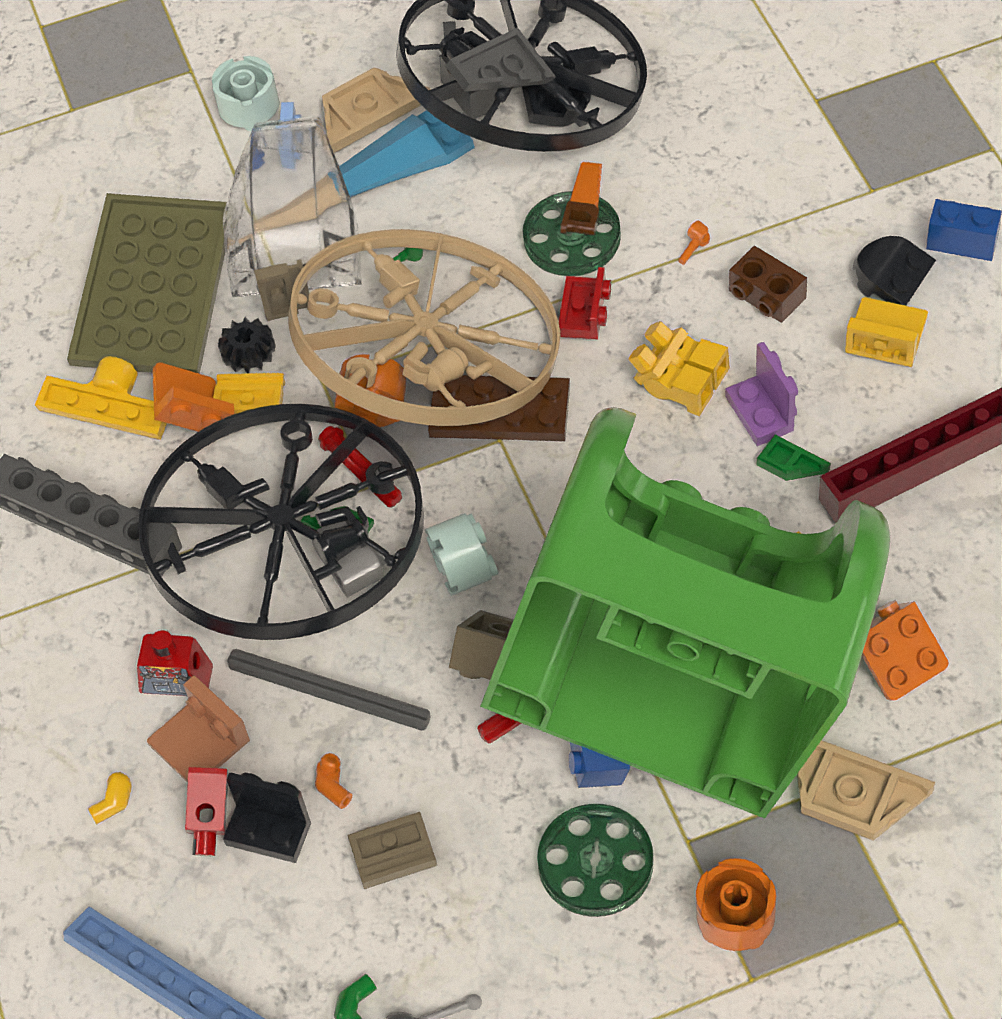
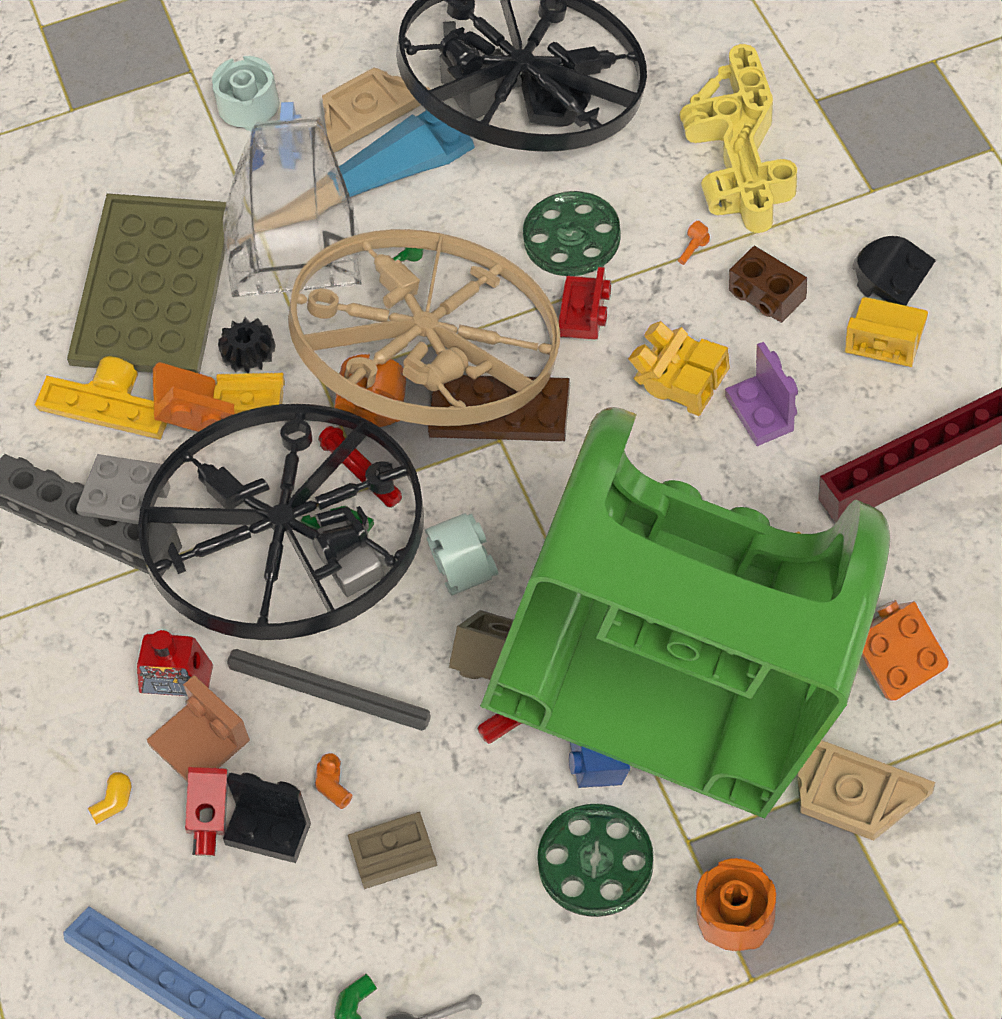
(117, 488): none -> light grey bracket
(276, 287): dark tan plate -> none
(500, 64): dark grey wing -> none
(584, 201): piece -> none
(741, 124): none -> light yellow beam
(790, 460): green tile -> none
(963, 229): blue brick -> none

